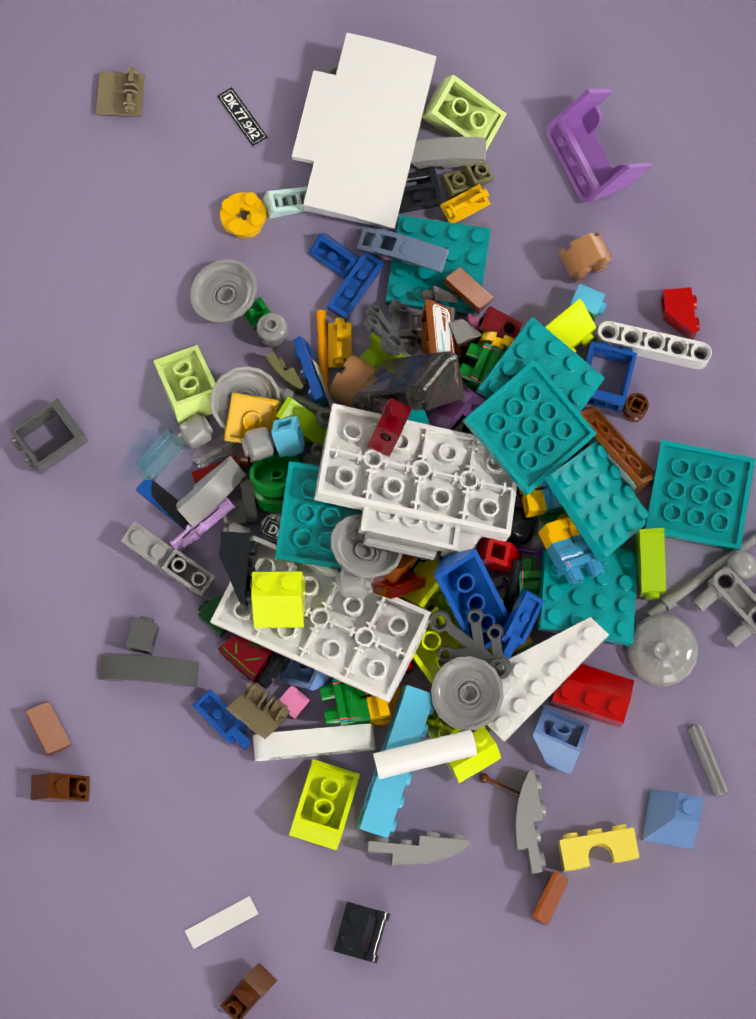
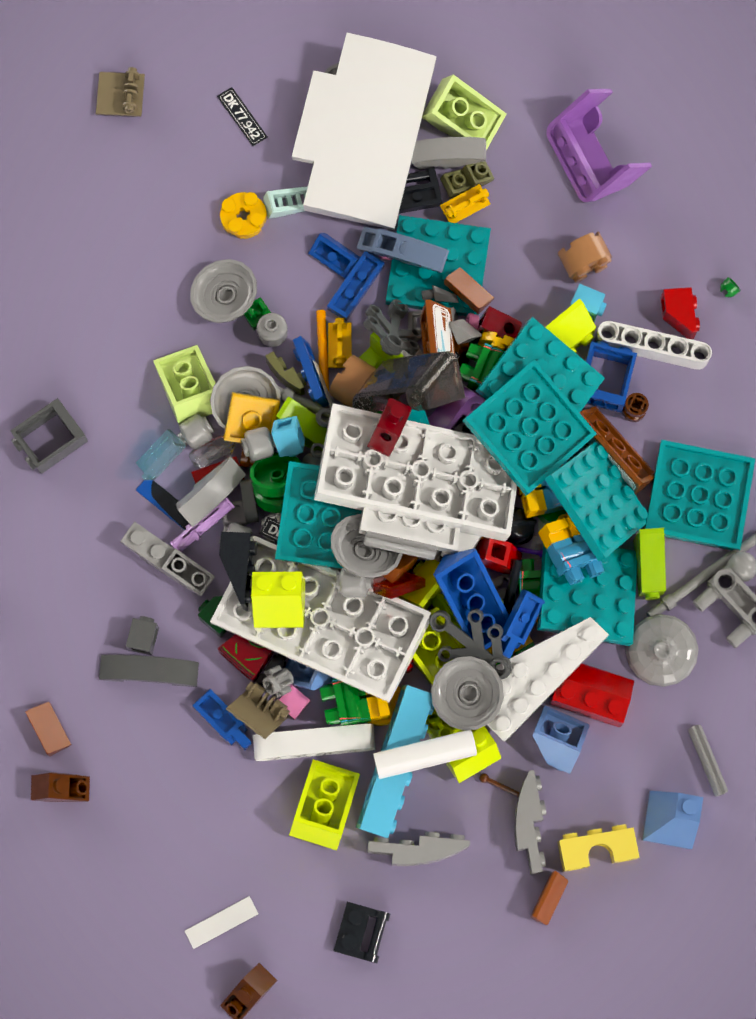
(278, 681): none -> light grey gear
(730, 286): none -> green hinge

